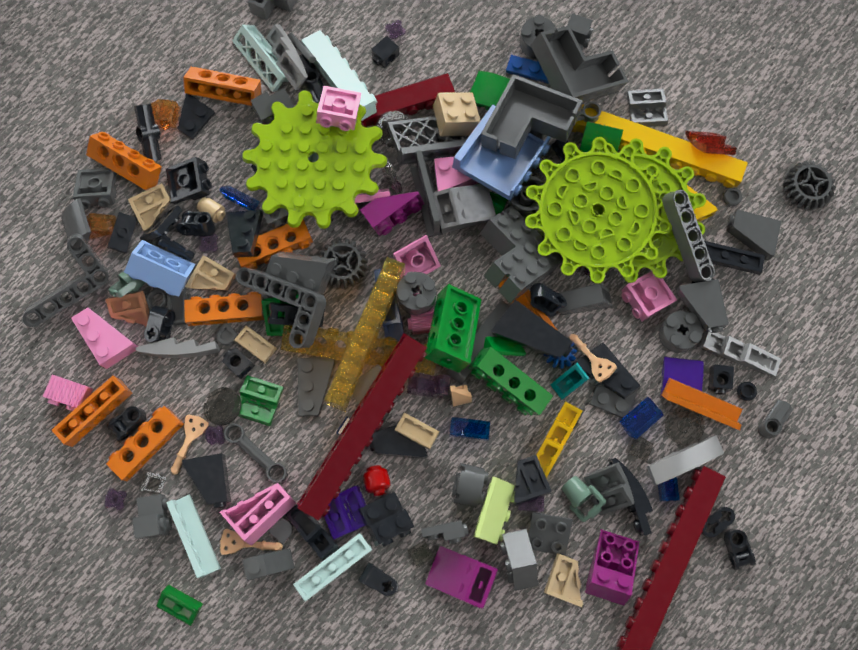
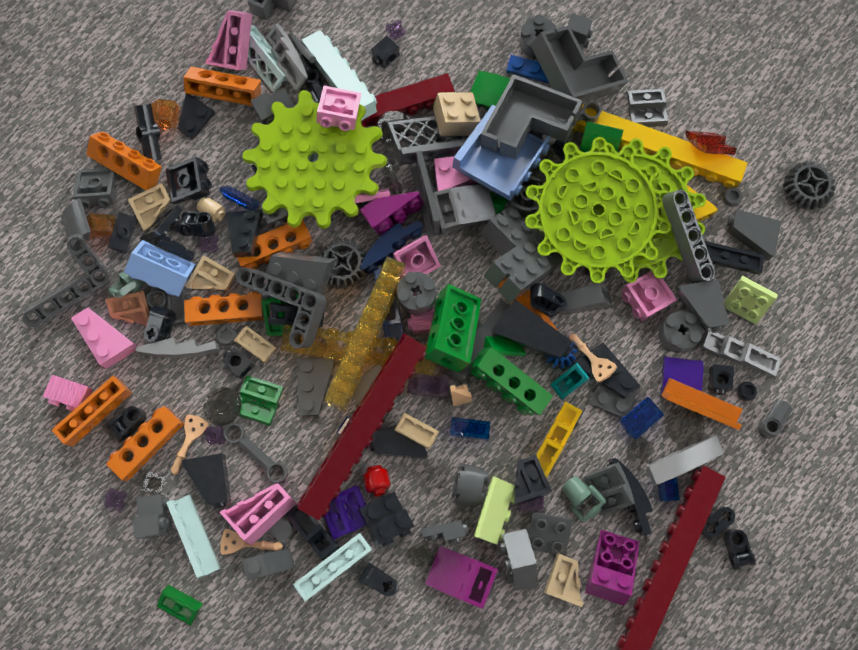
(232, 42): none -> bright pink wedge
(384, 246): none -> dark blue slope
(749, 295): none -> yellowish green plate

